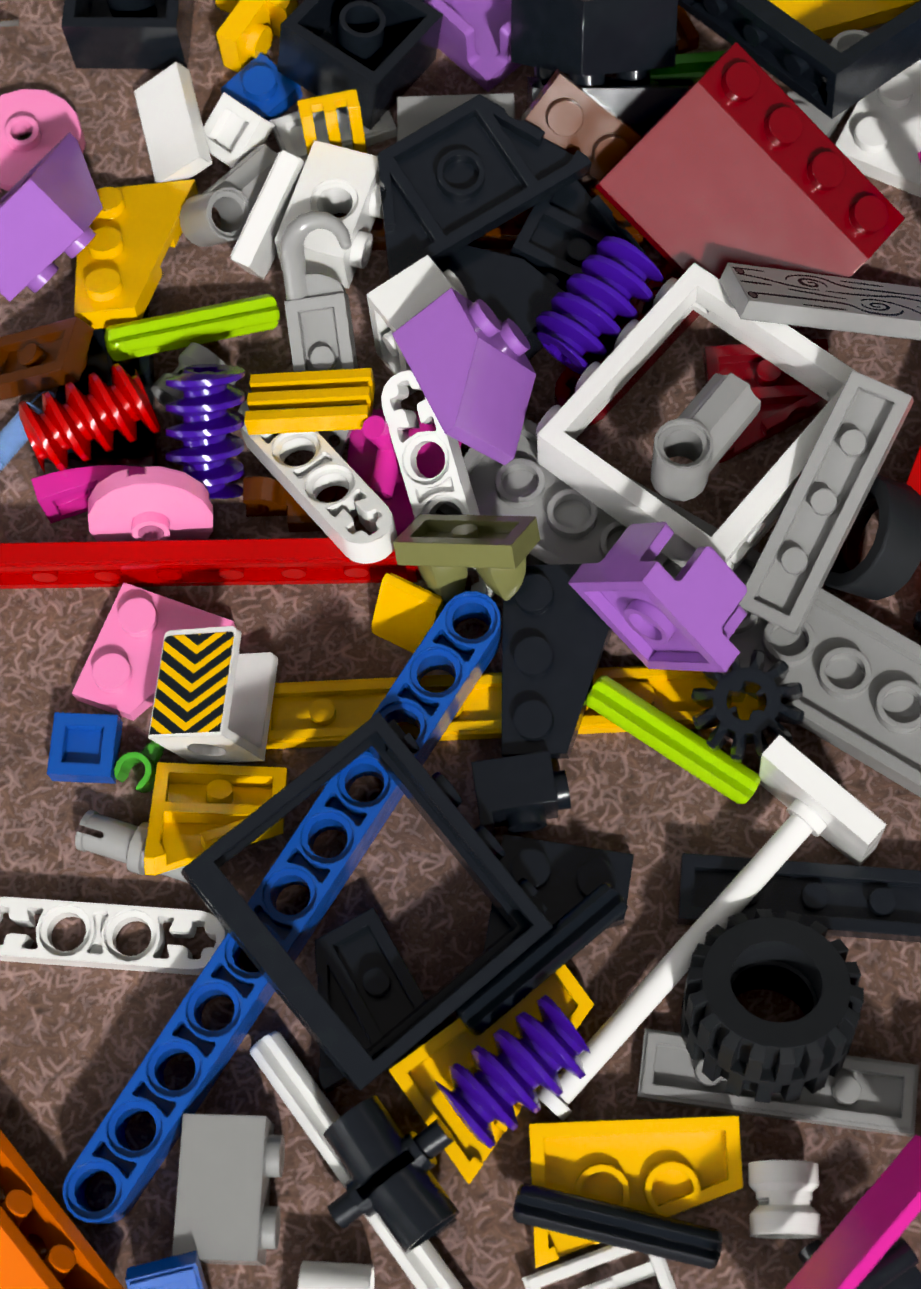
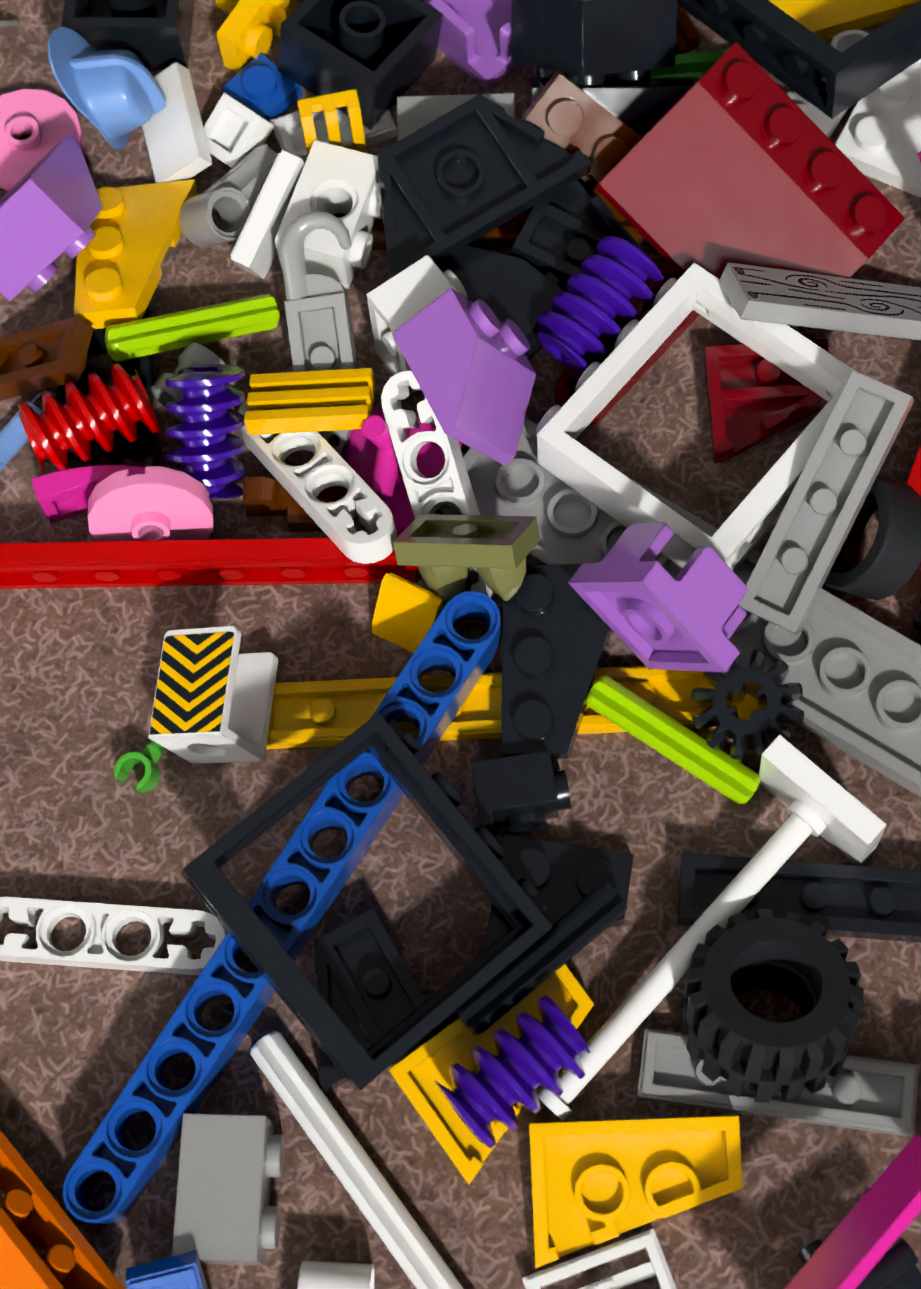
(84, 747): blue plate -> none
(104, 85): none -> medium blue piece
(120, 842): light grey pin -> none
(127, 653): bright pink wing -> none
(200, 805): yellow wing -> none
(391, 1174): black pin -> none
(617, 1226): black axle -> none
(701, 434): light grey piece -> none
(784, 1199): white wheel -> none

